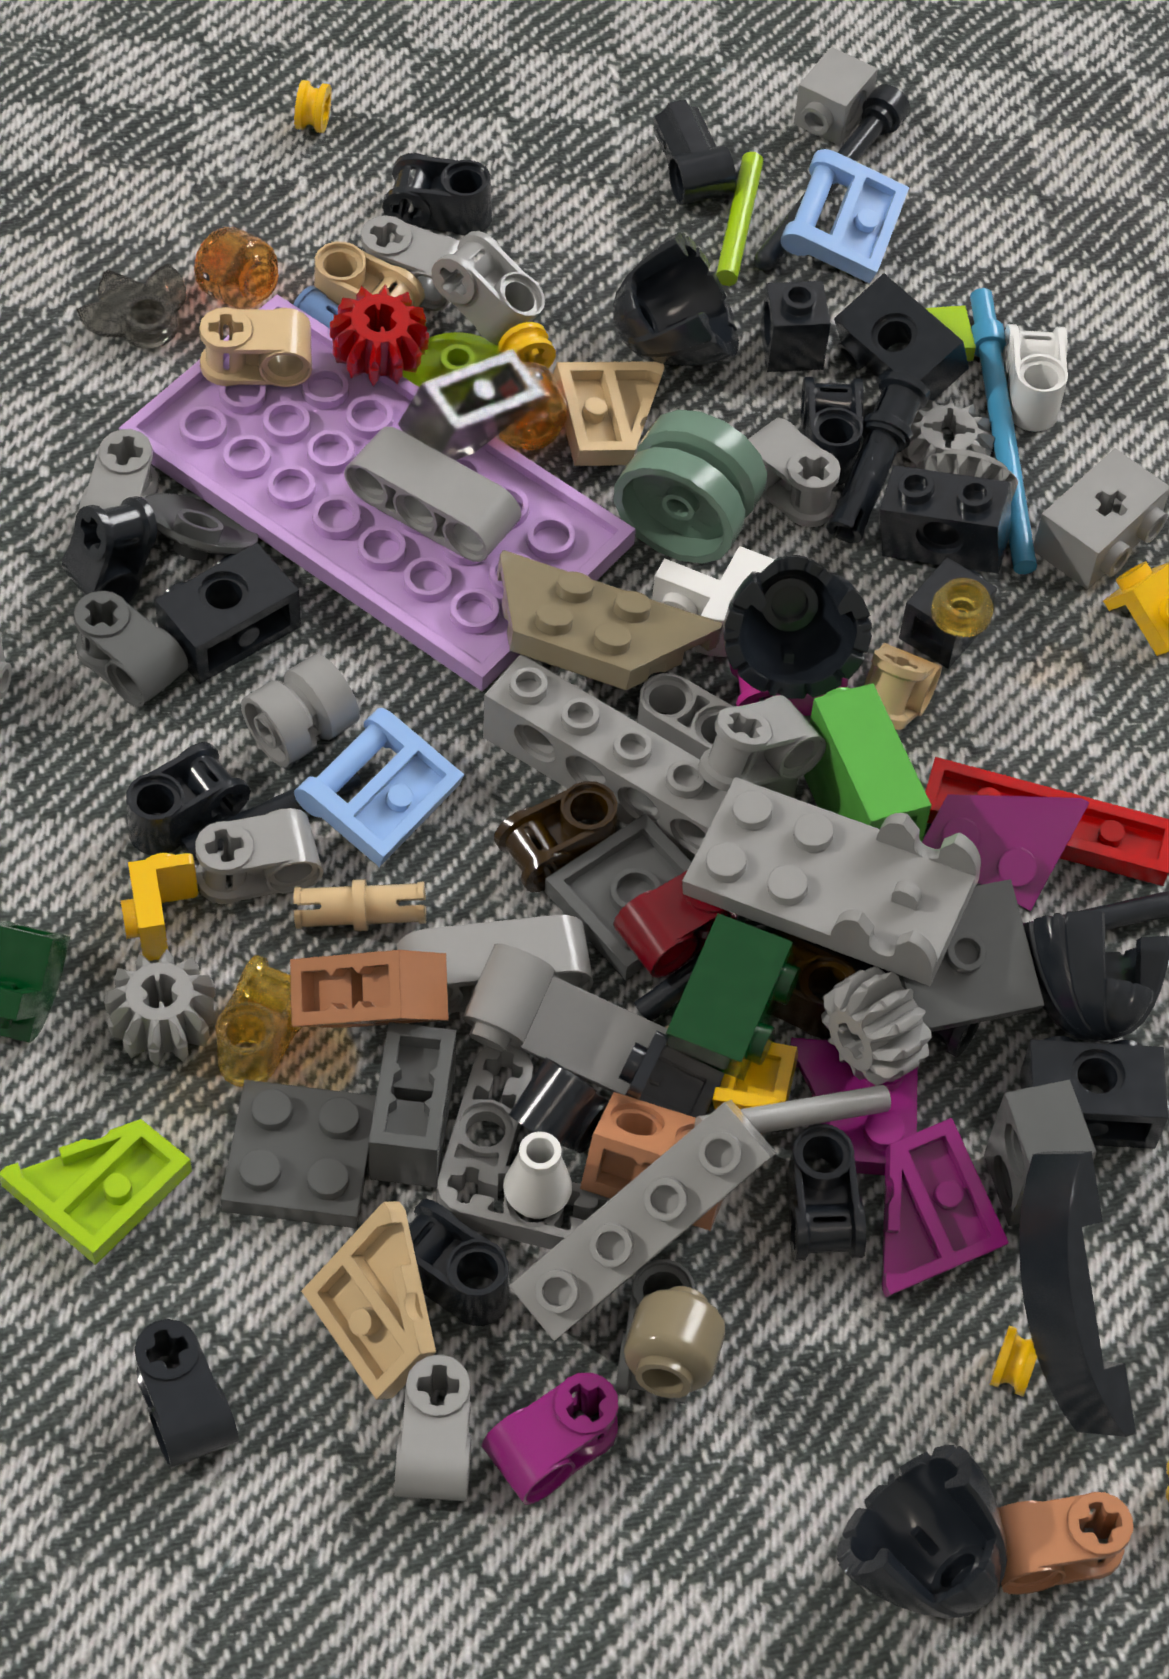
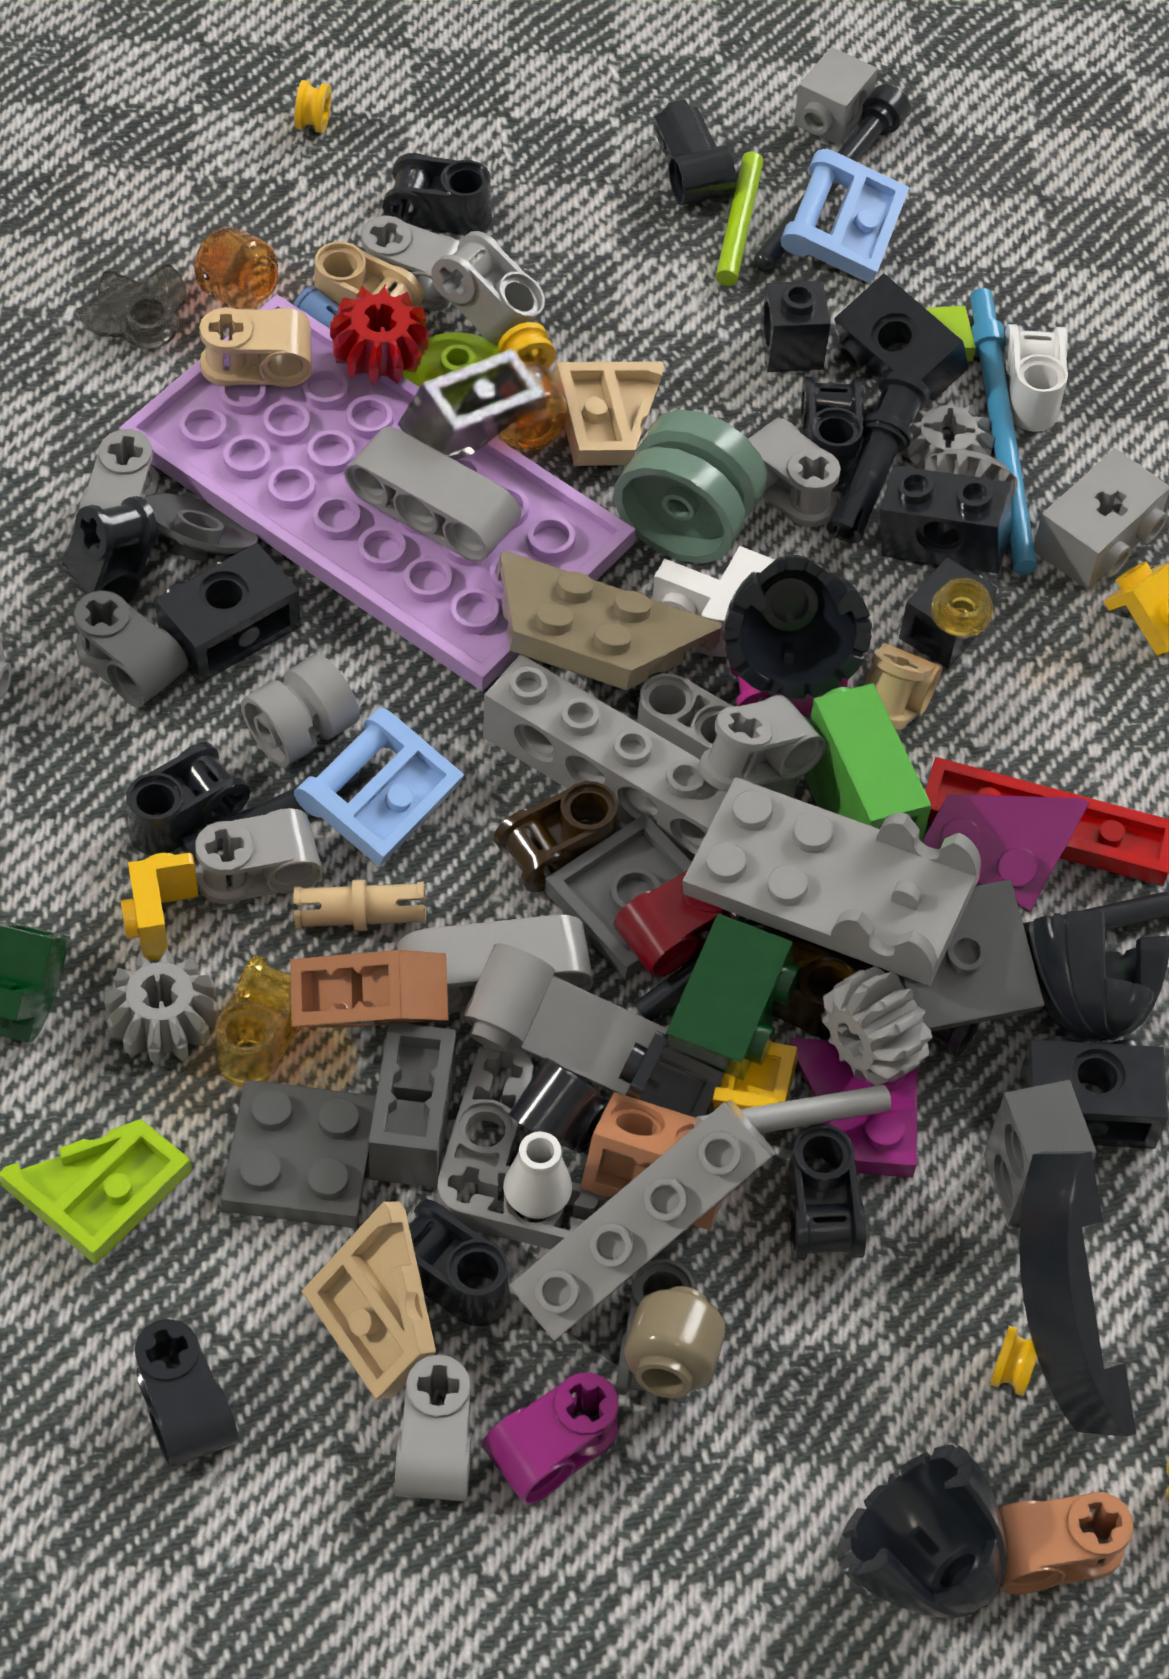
(675, 308): black hair -> none
(933, 1209): magenta wing -> none

